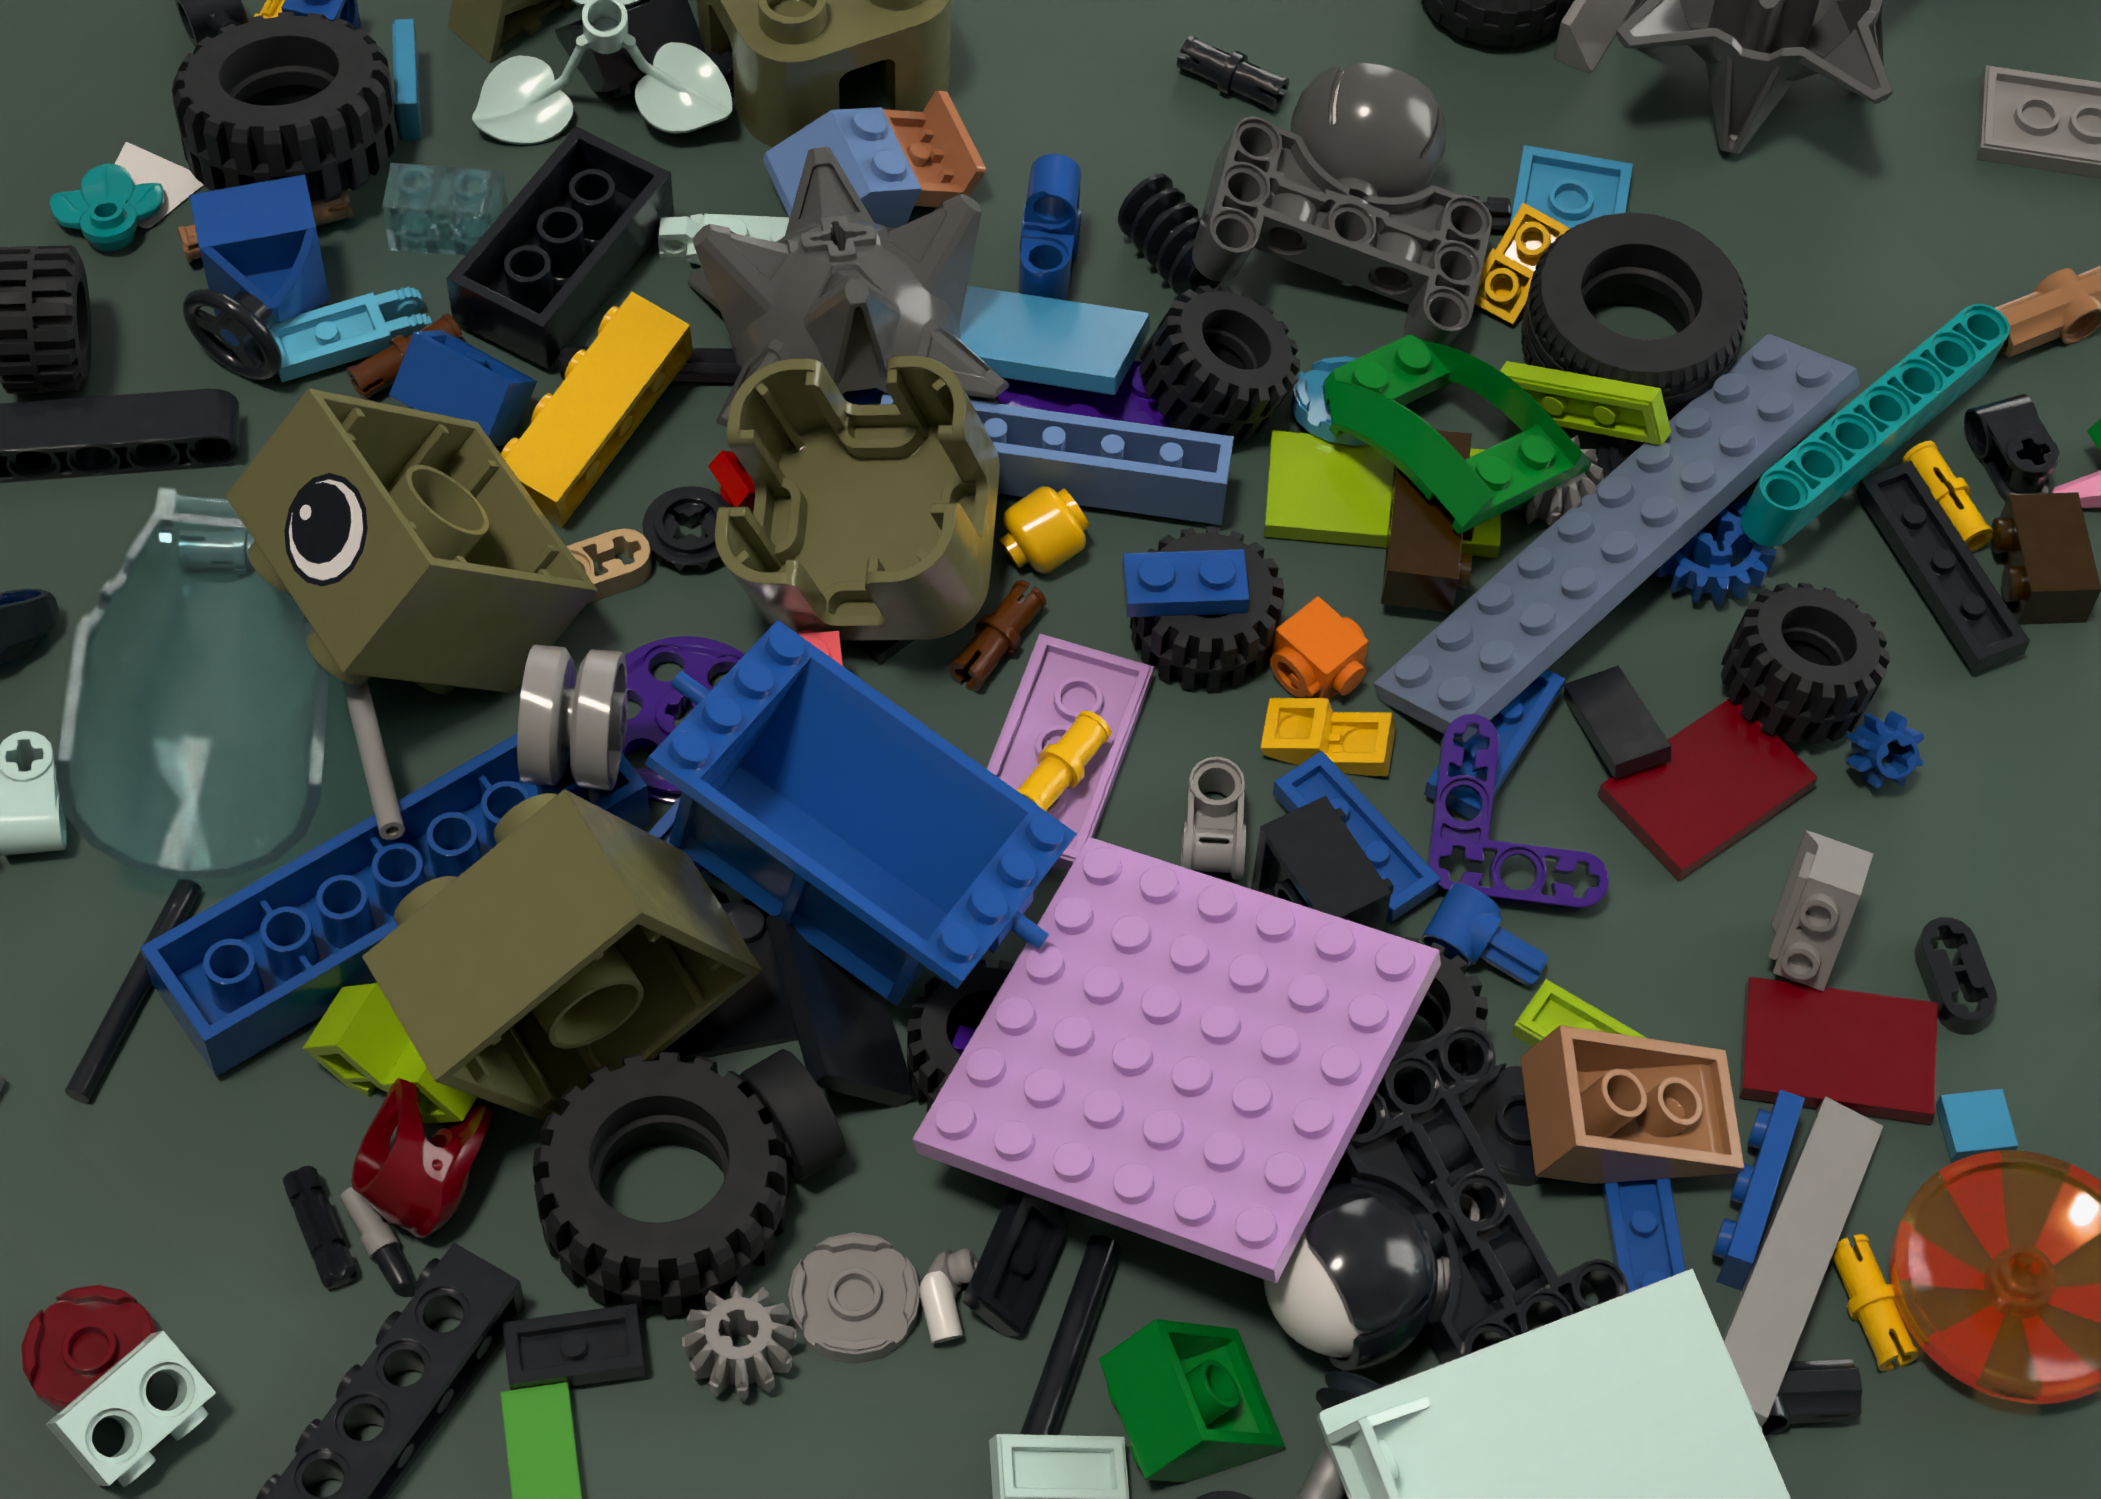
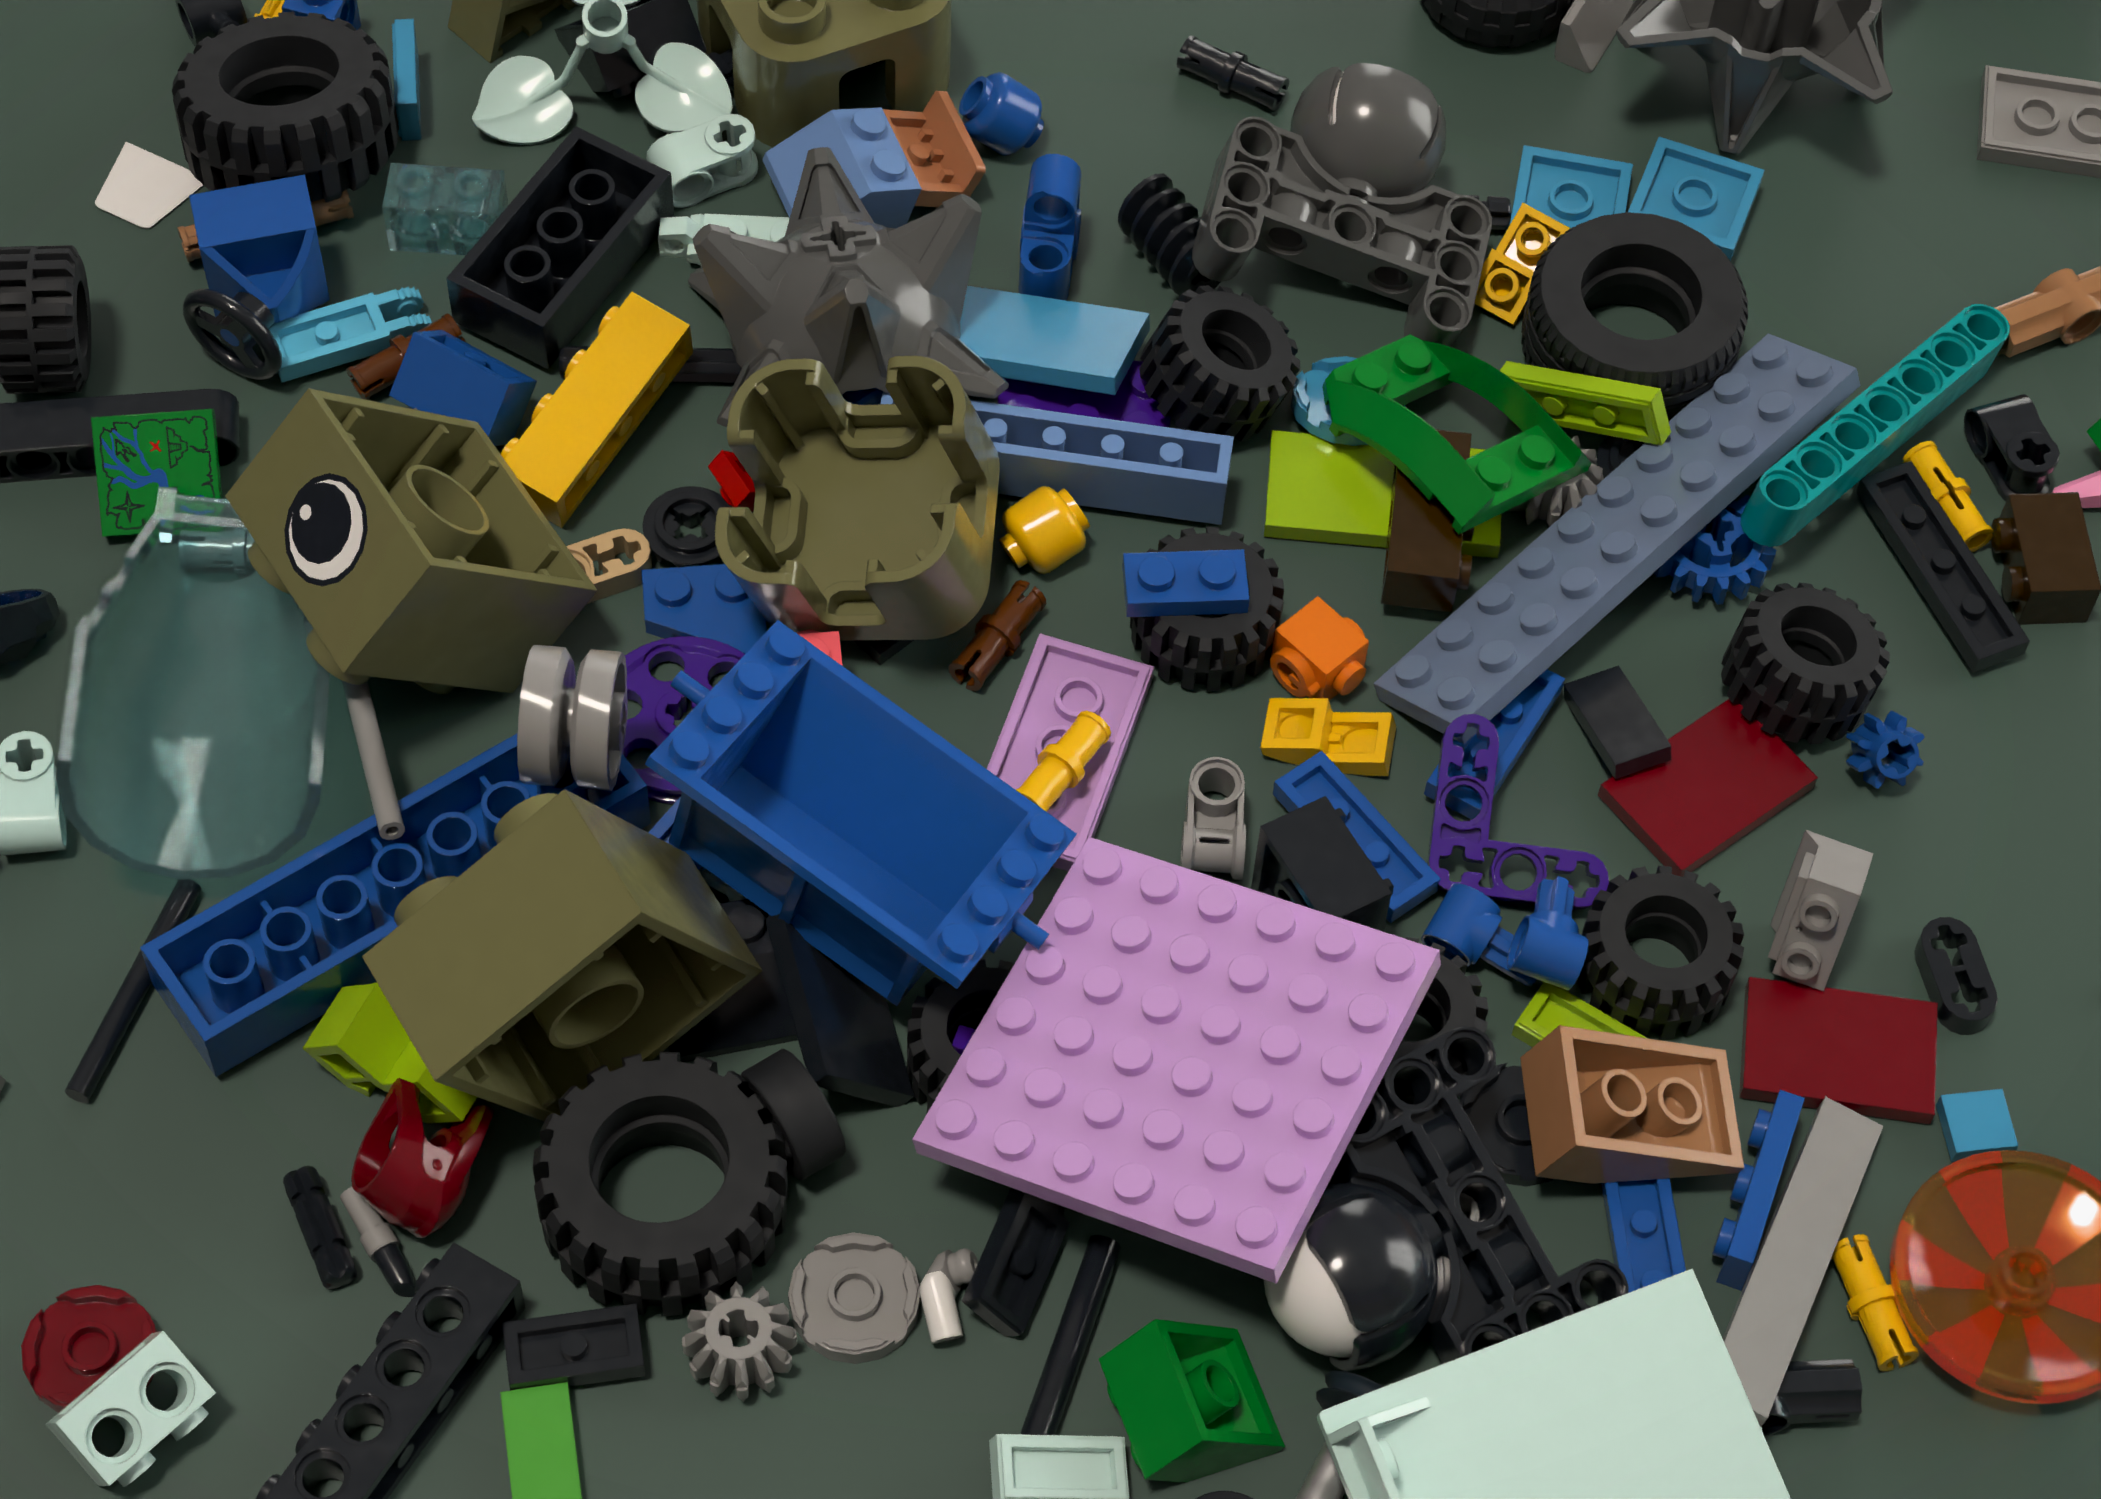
(107, 206): teal plate -> none
(147, 452): none -> tile
(700, 603): none -> blue wing
(705, 163): none -> light aqua piece
(1002, 113): none -> blue head
(1549, 940): none -> blue axle
(1671, 911): none -> black tyre
(1699, 191): none -> dark azure plate

